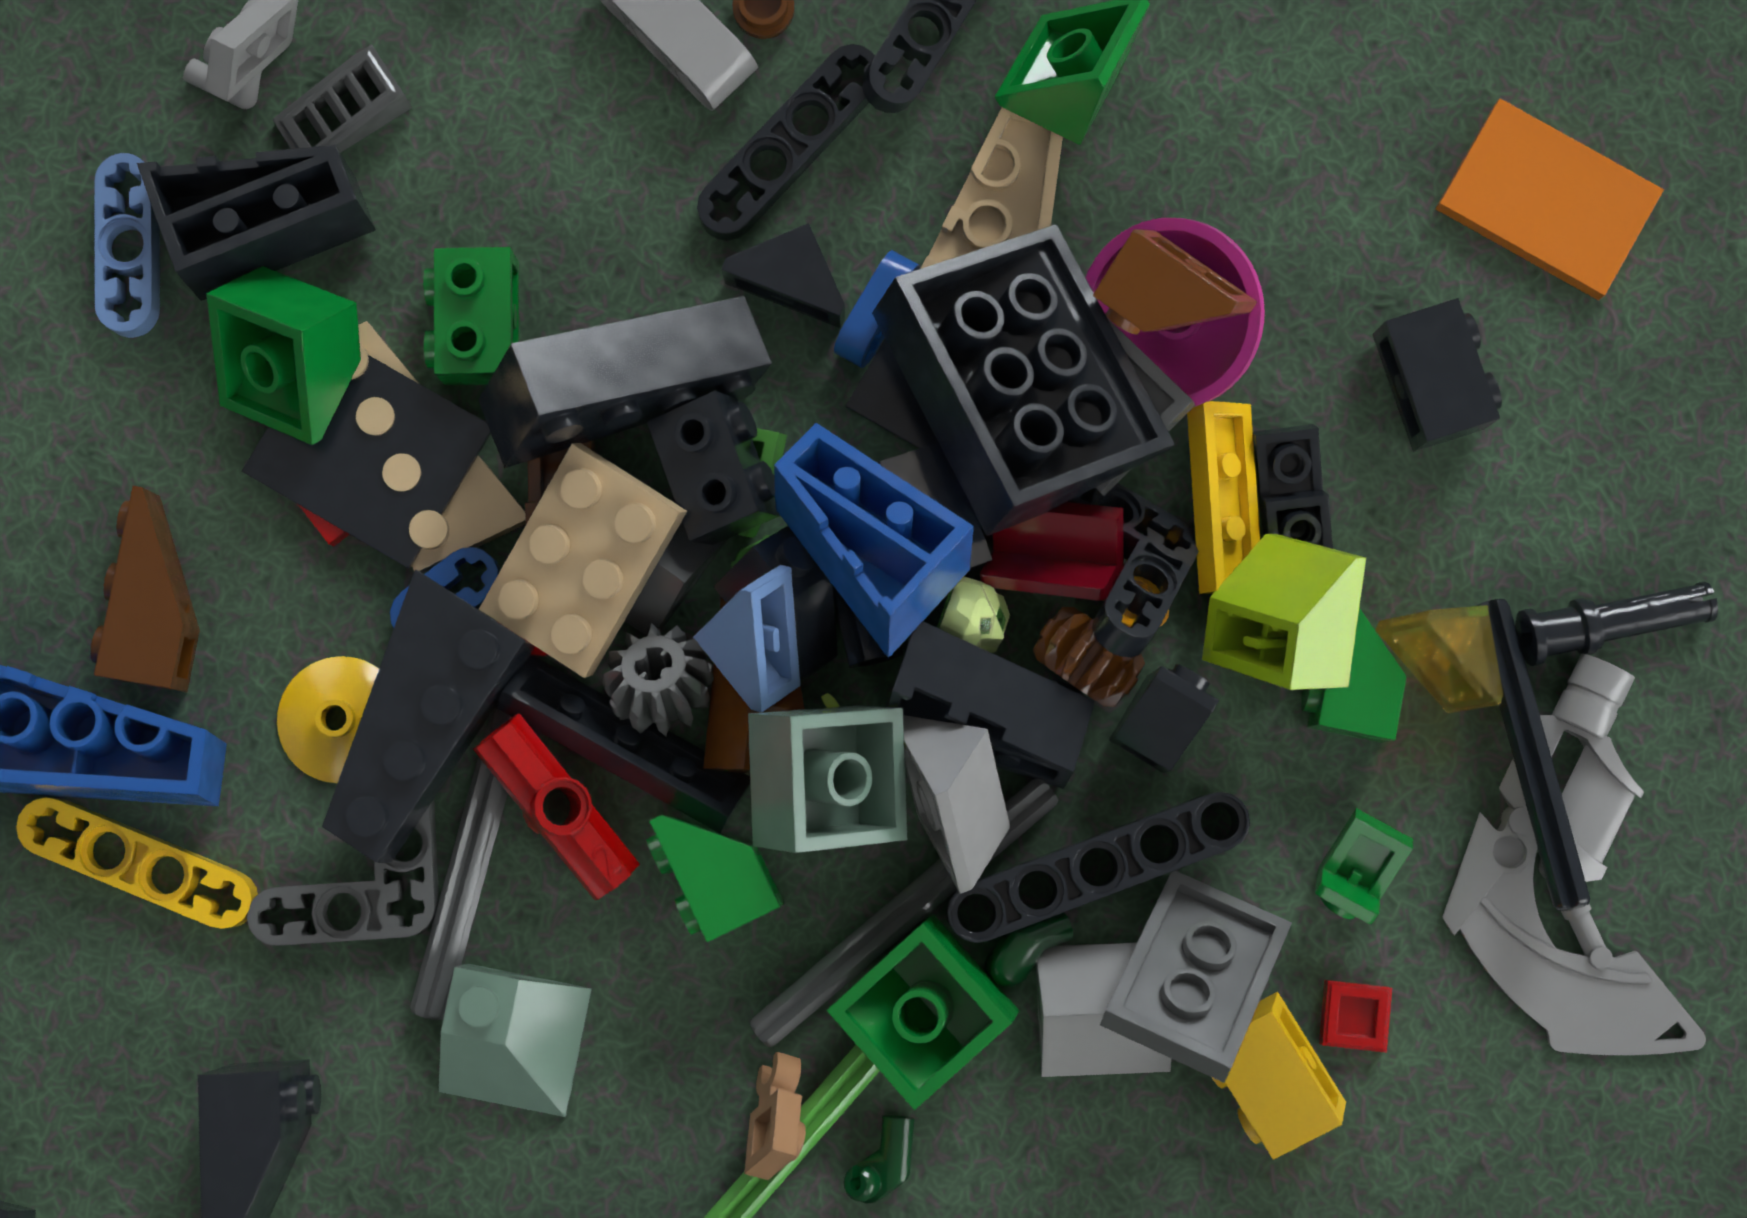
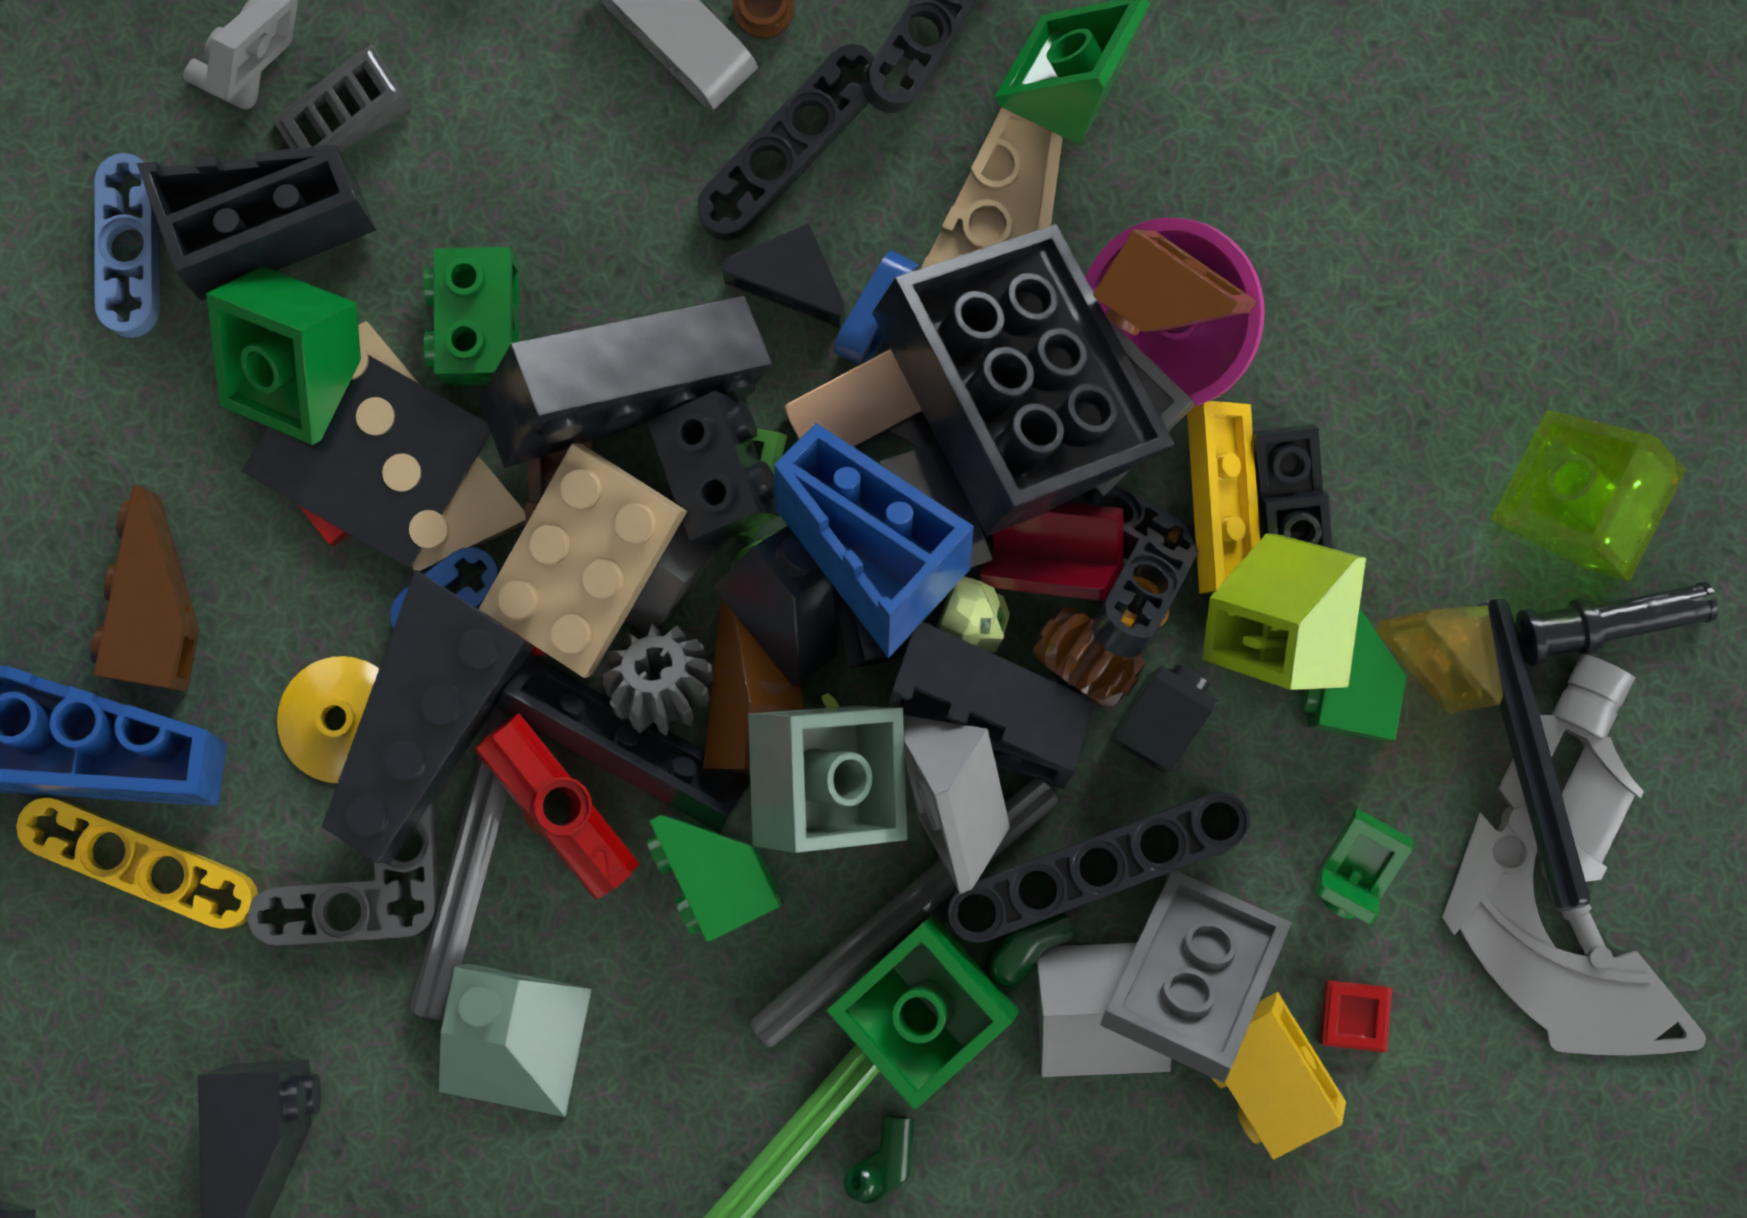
(757, 640): medium blue slope -> none
(775, 1125): medium nougat plate -> none
(857, 402): none -> light nougat slope
(1438, 374): black brick -> none
(1549, 199): orange tile -> none
(1590, 493): none -> clear neon green slope

